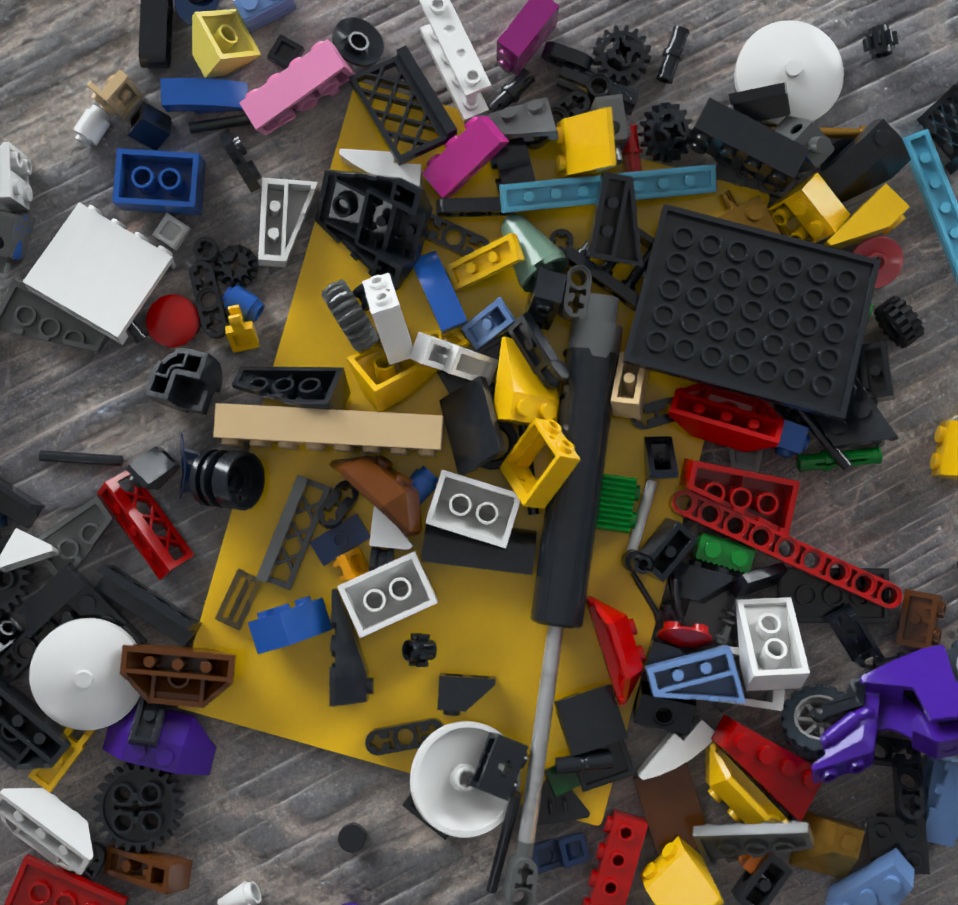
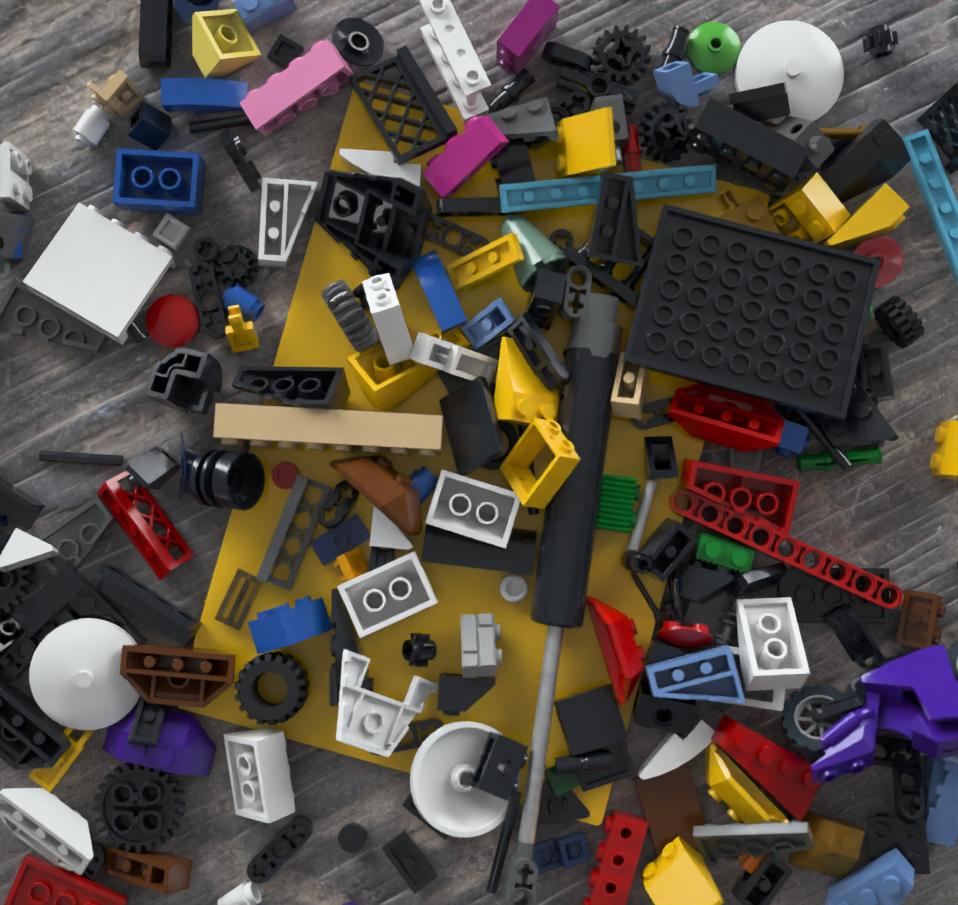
(253, 702): none -> black tyre
(260, 774): none -> white slope
(260, 858): none -> black beam
(285, 474): none -> red tile
(373, 719): none -> white wing
(409, 861): none -> black plate
(478, 645): none -> light grey brick
(513, 588): none -> white tile
(679, 85): none -> medium blue brick
(711, 59): none -> bright green dish

